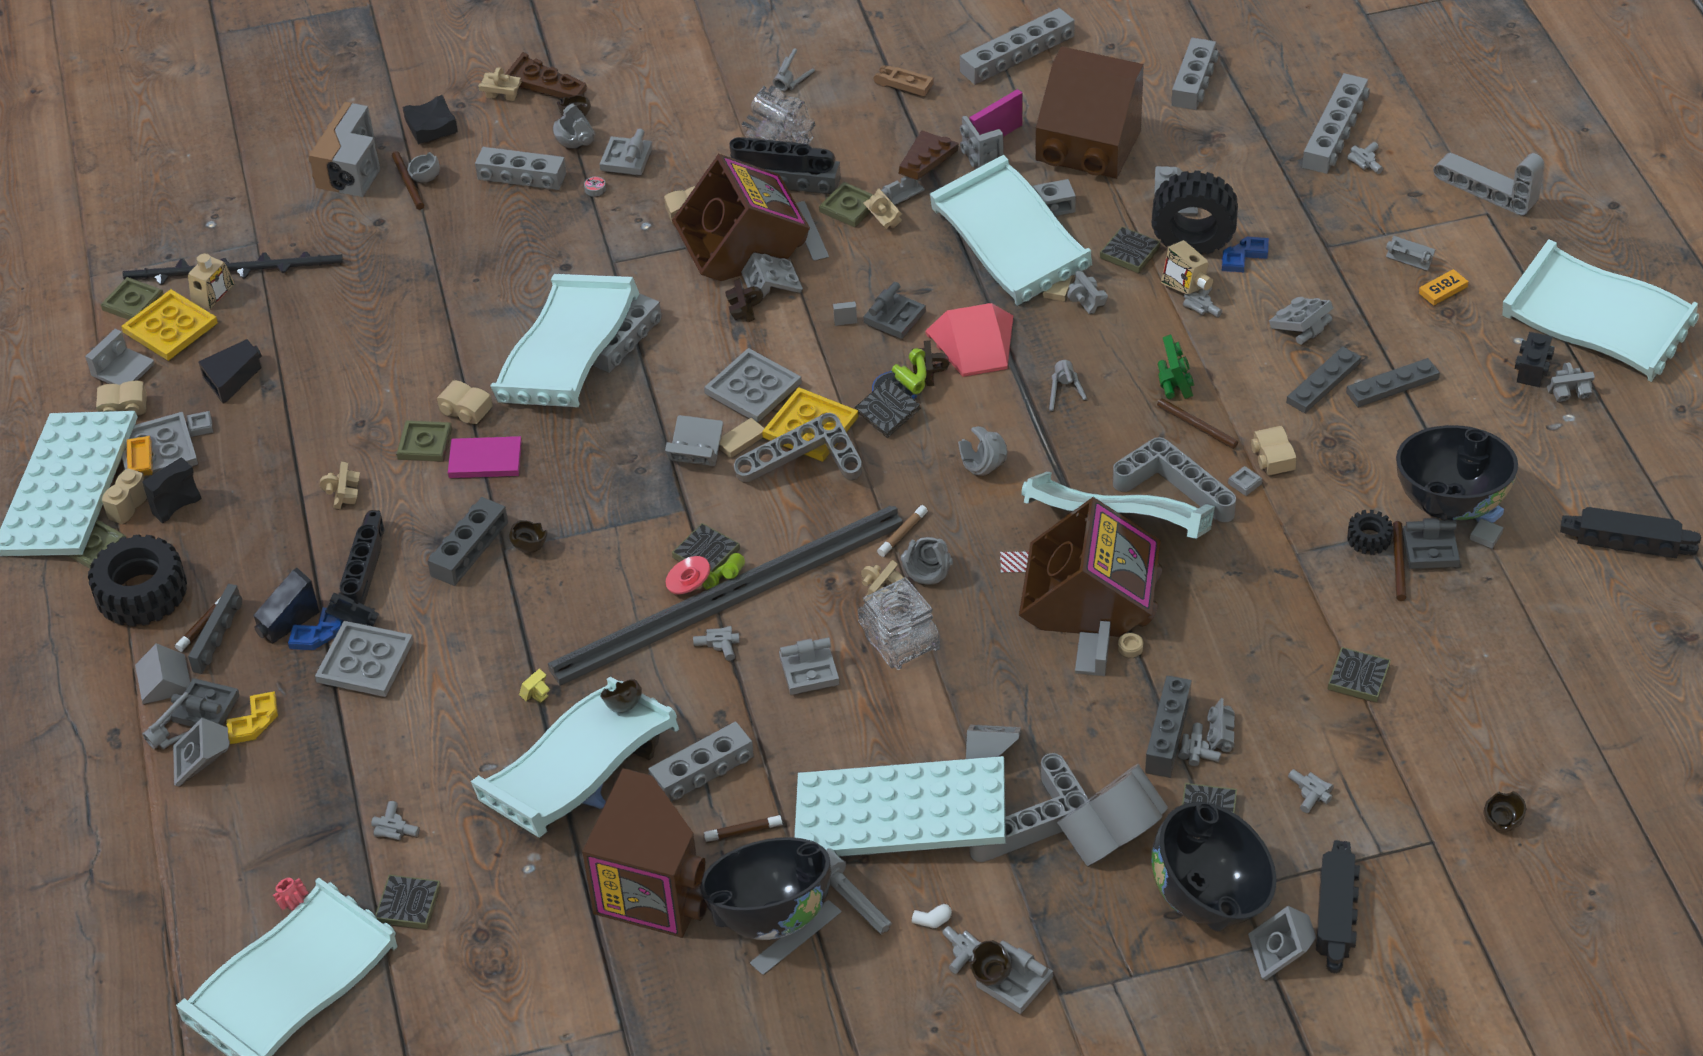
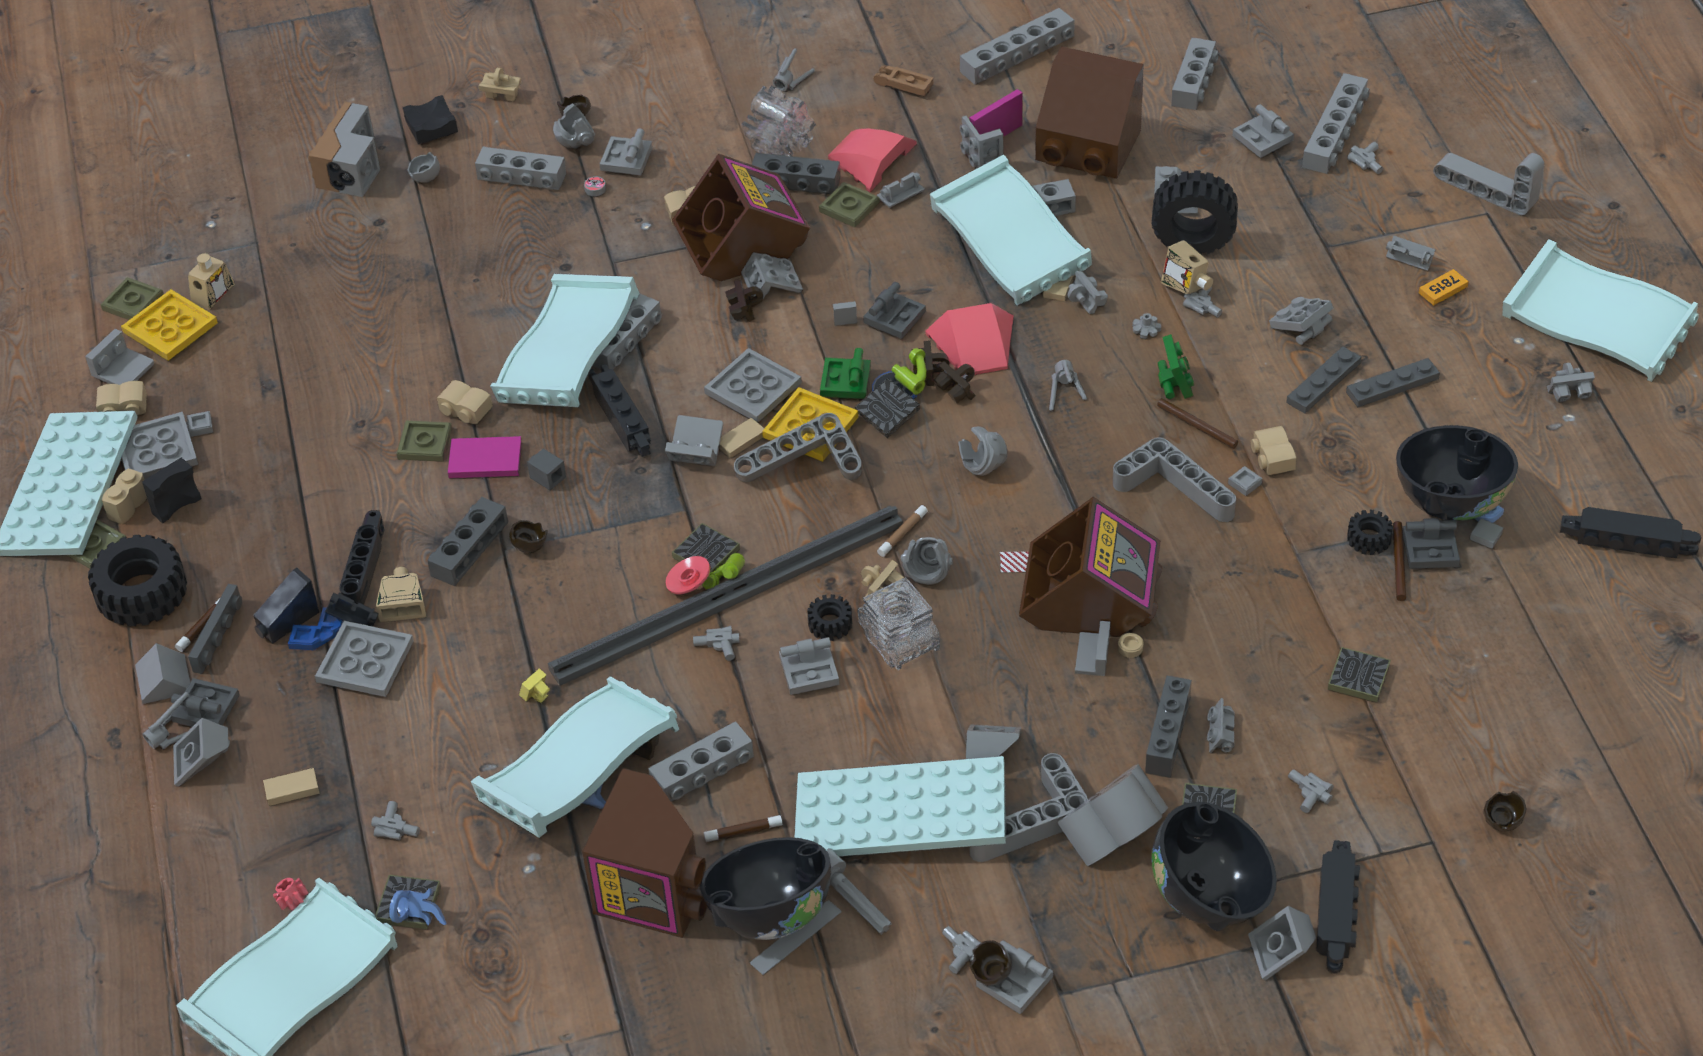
(140, 455): light orange tile -> none
(231, 369): black slope -> none
(242, 268): black plant -> none
(249, 727): yellow tile -> none
(291, 787): none -> tan tile
(338, 484): tan hips -> none
(400, 597): none -> tan torso
(407, 180): reddish brown bar -> none
(414, 905): none -> medium blue piece
(544, 79): reddish brown wing -> none
(546, 469): none -> dark grey brick
(620, 410): none -> black hinge
(623, 697): dark brown hair -> none
(781, 155): black piece -> none
(813, 239): light grey sticker -> none
(825, 607): none -> black tyre
(846, 377): none -> green plate
(869, 153): none -> coral wedge
(883, 209): tan hips -> none
(926, 154): reddish brown wing -> none
(934, 918): white arm -> none
(961, 386): none -> dark brown hips
(1130, 249): tile -> none
(1146, 325): none -> light grey plant
(1194, 519): light aqua panel -> none
(1195, 748): light grey piece -> none
(1249, 247): blue tile -> none
(1264, 132): none -> light grey plate
(1534, 359): black brick -> none

